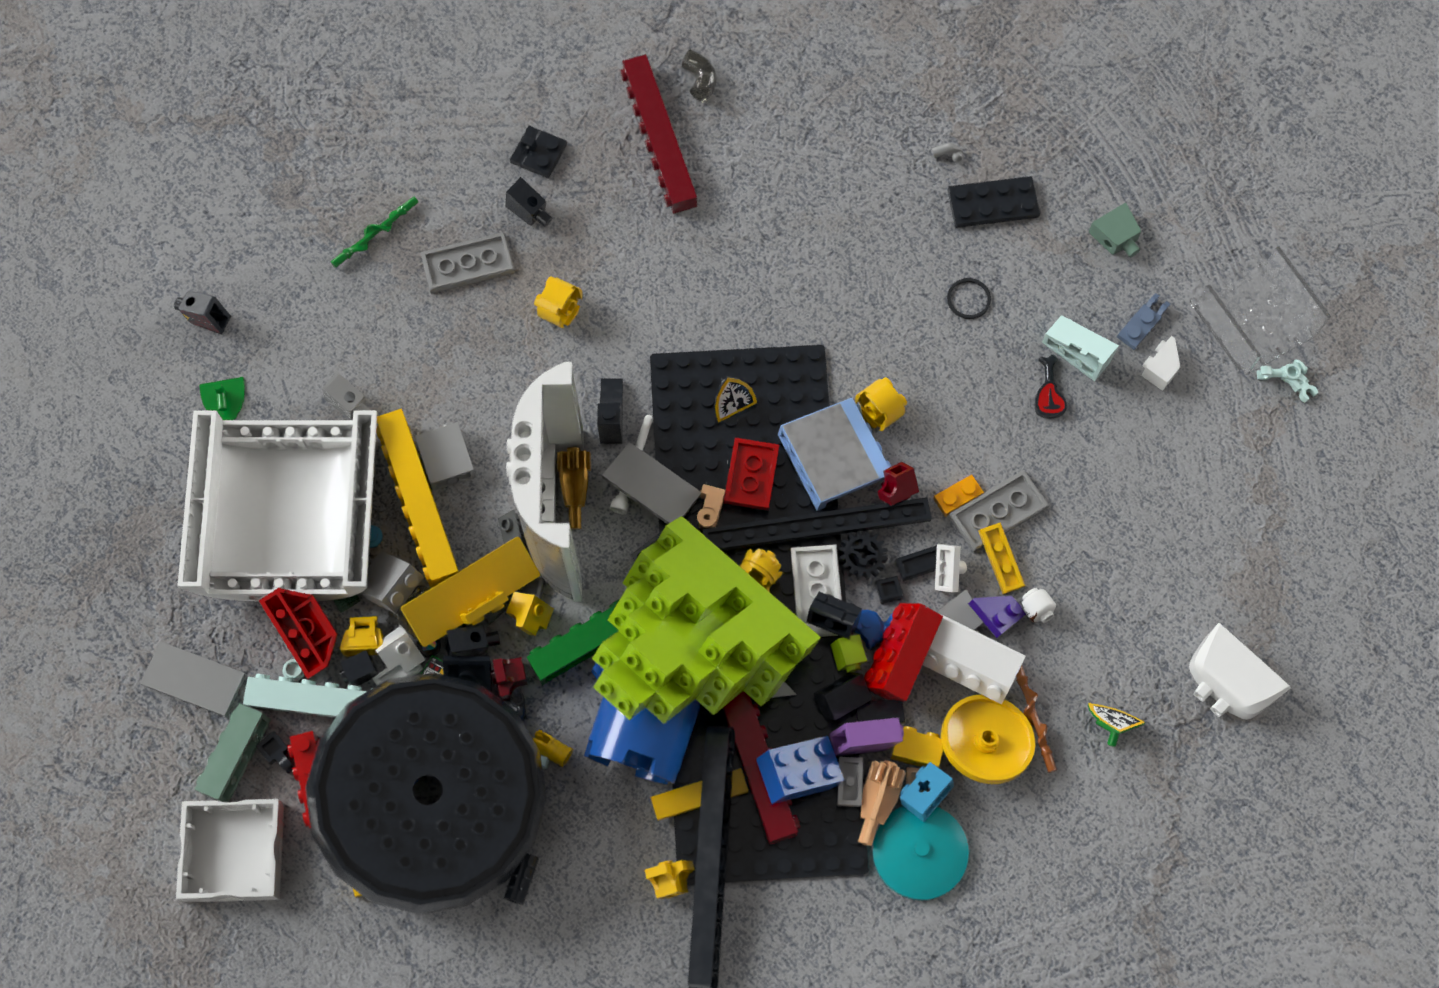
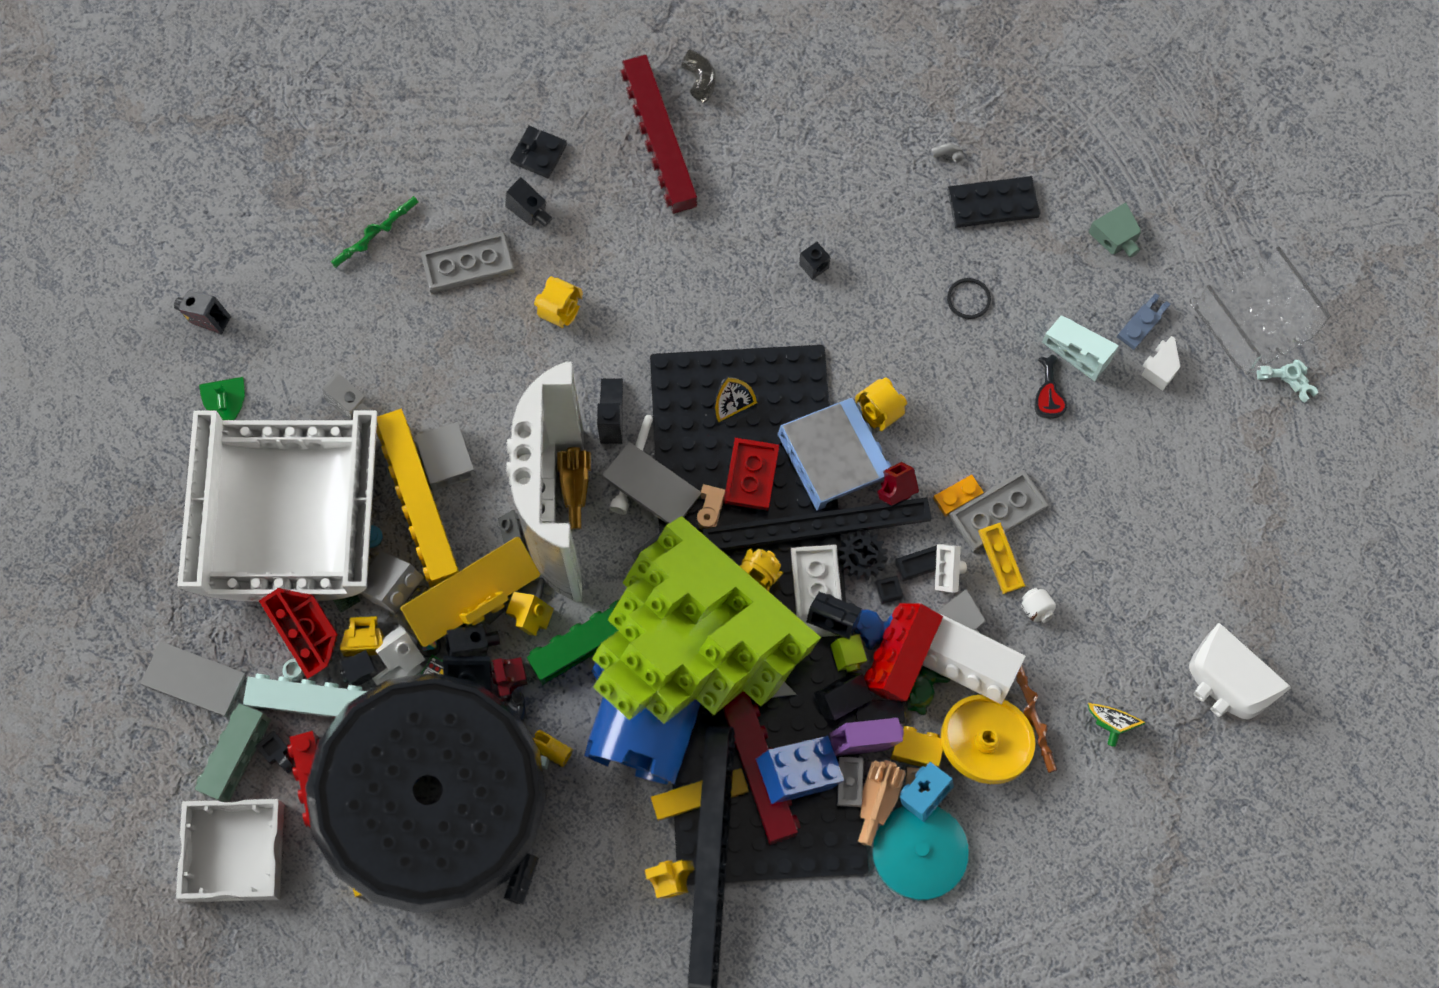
(814, 260): none -> black brick
(923, 691): none -> dark green animal
(997, 612): wing -> none

